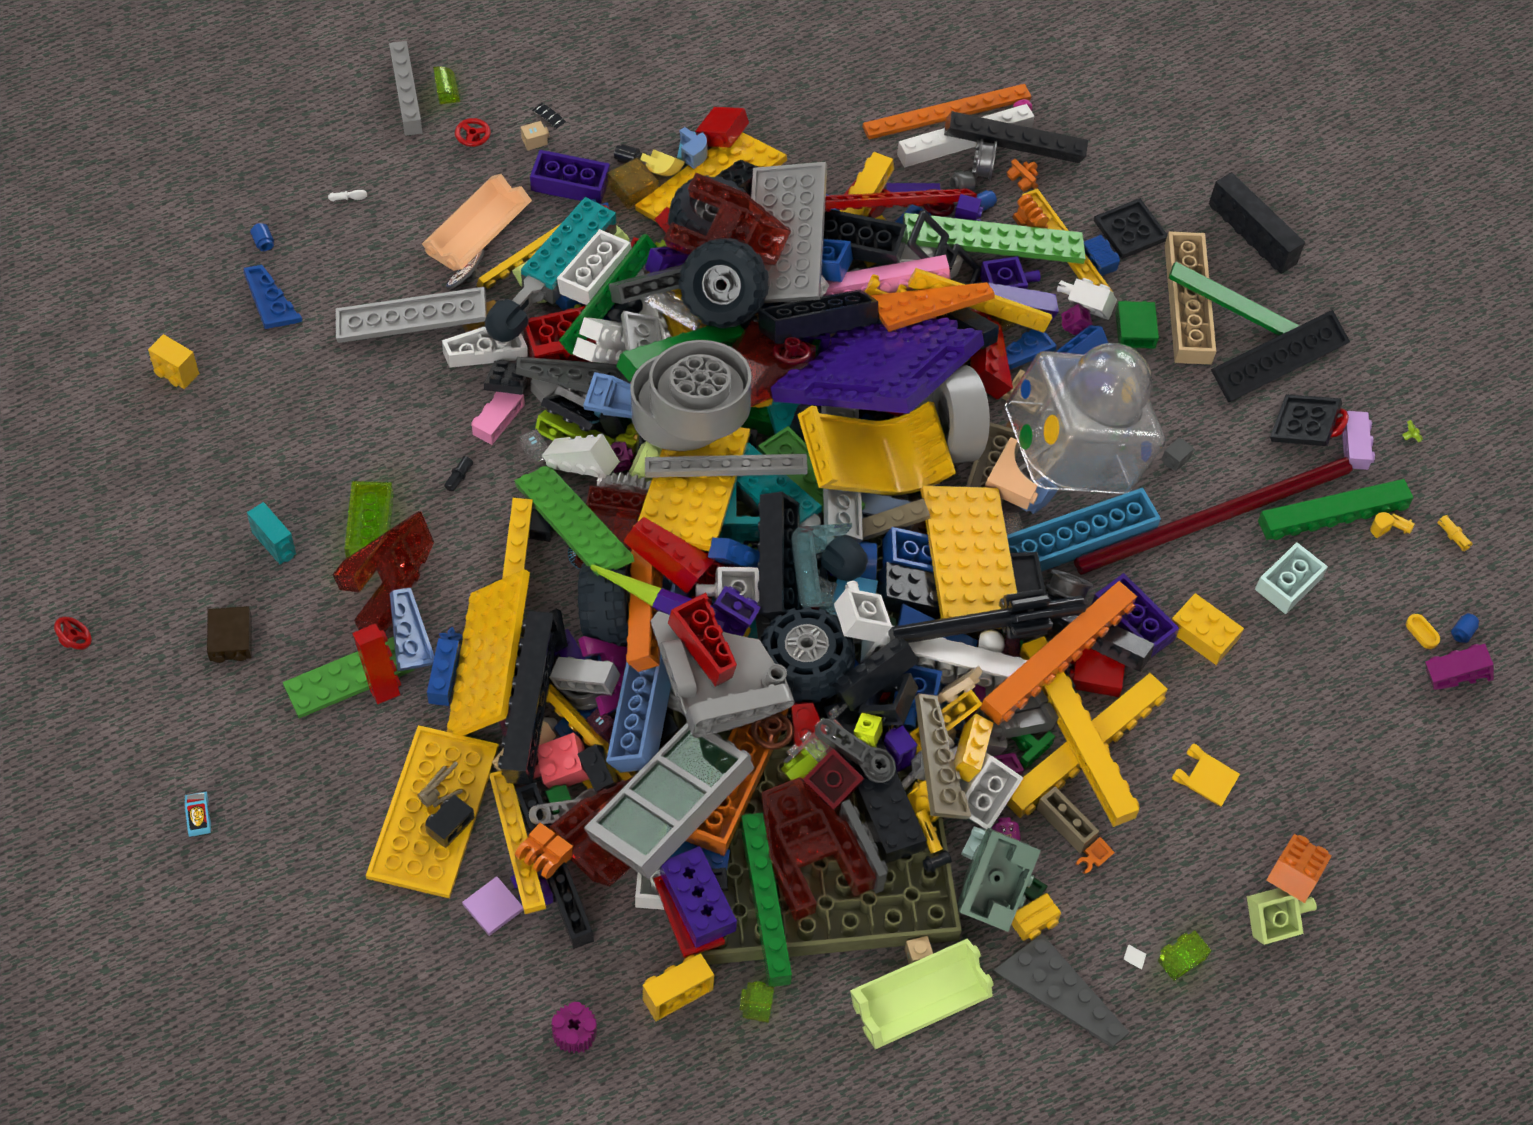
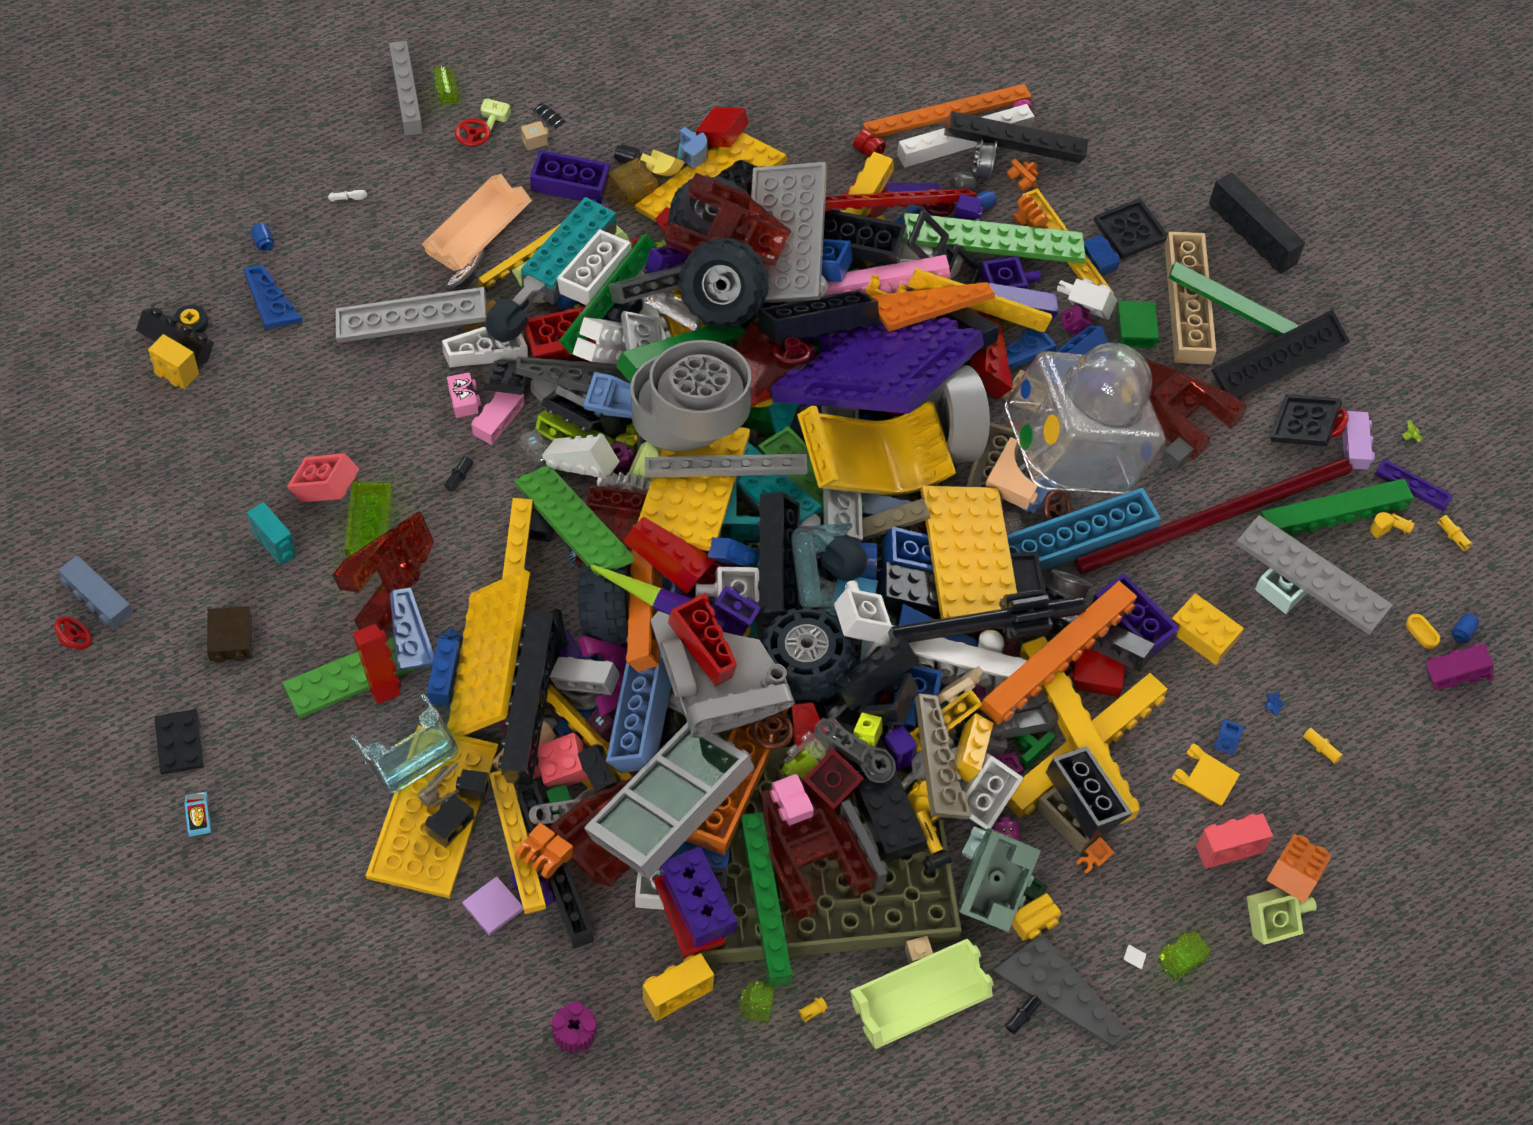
(95, 592): none -> sand blue brick
(155, 324): none -> black brick
(179, 741): none -> black plate
(196, 315): none -> black wheel
(323, 478): none -> coral brick
(413, 755): none -> clear light blue windscreen
(463, 395): none -> bright pink brick
(473, 784): none -> black brick
(494, 111): none -> yellowish green piece
(792, 800): none -> bright pink brick
(813, 1009): none -> yellow pin
(867, 143): none -> red wheel
(1023, 1014): none -> black axle
(1055, 507): none -> copper piece
(1088, 792): none -> black slope
(1180, 395): none -> clear red wedge
(1228, 737): none -> blue bracket
(1234, 840): none -> coral brick
(1273, 703): none -> blue plant
(1314, 574): none -> light grey plate
(1322, 745): none -> yellow pin
(1419, 488): none -> dark purple tile

